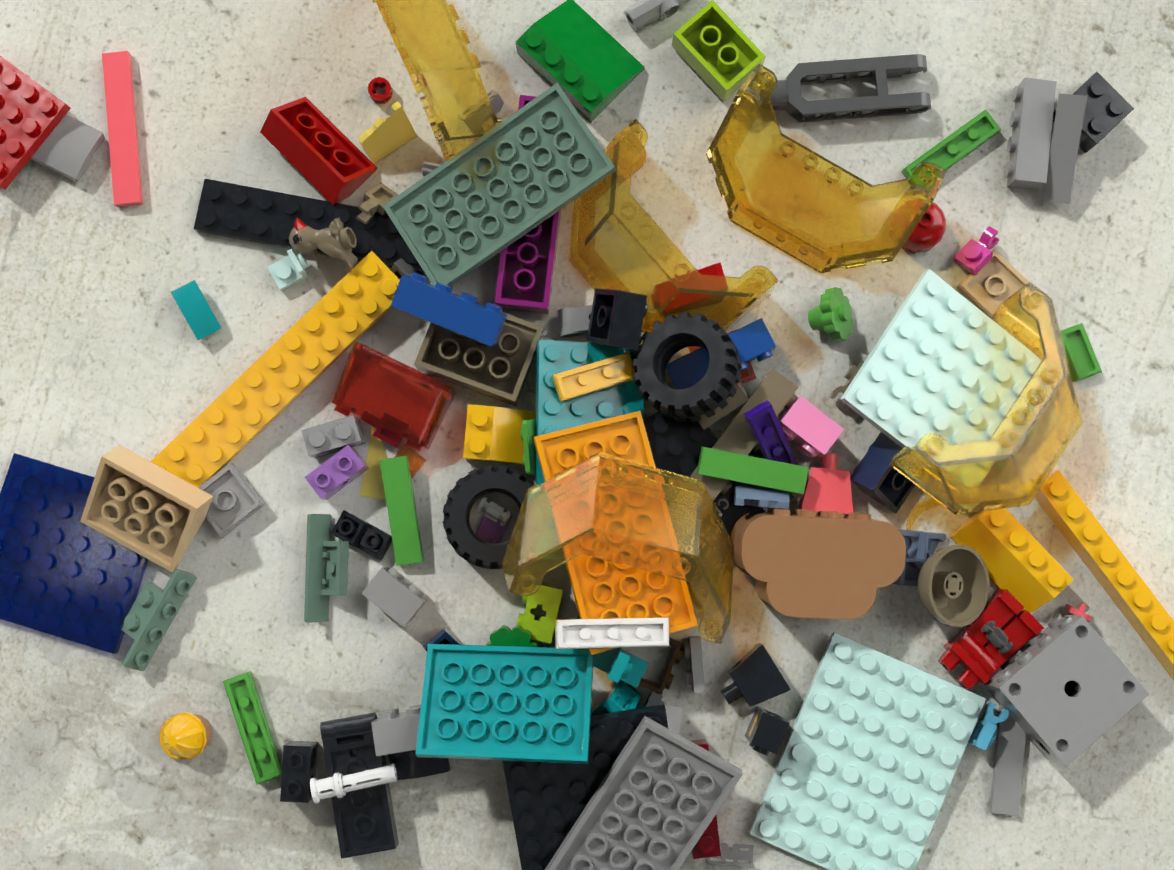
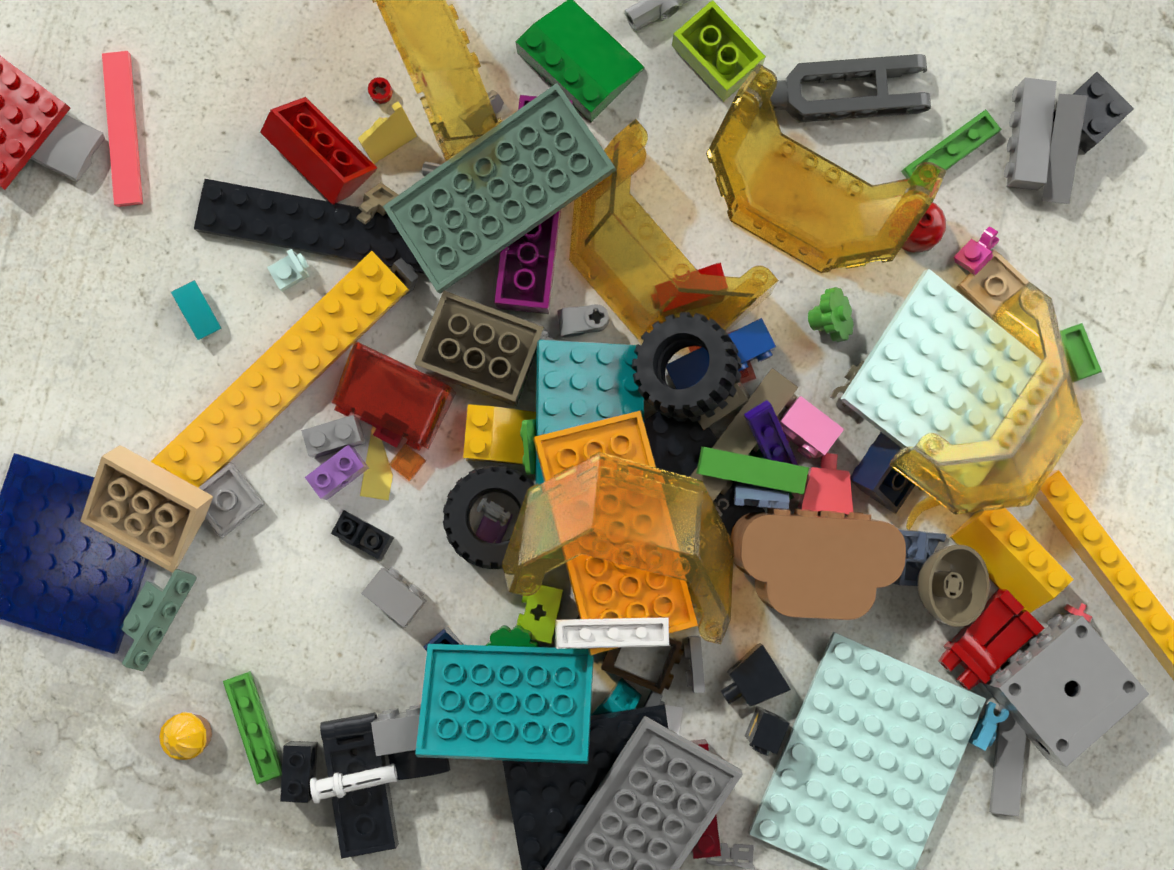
(325, 568): sand green bracket -> none
(332, 241): dark tan animal -> none
(402, 510): bright green tile -> none
(448, 309): blue brick -> none
(593, 377): yellow tile -> none
(617, 318): black brick -> none
(621, 666): teal bracket -> none
(997, 636): dark grey piece -> none

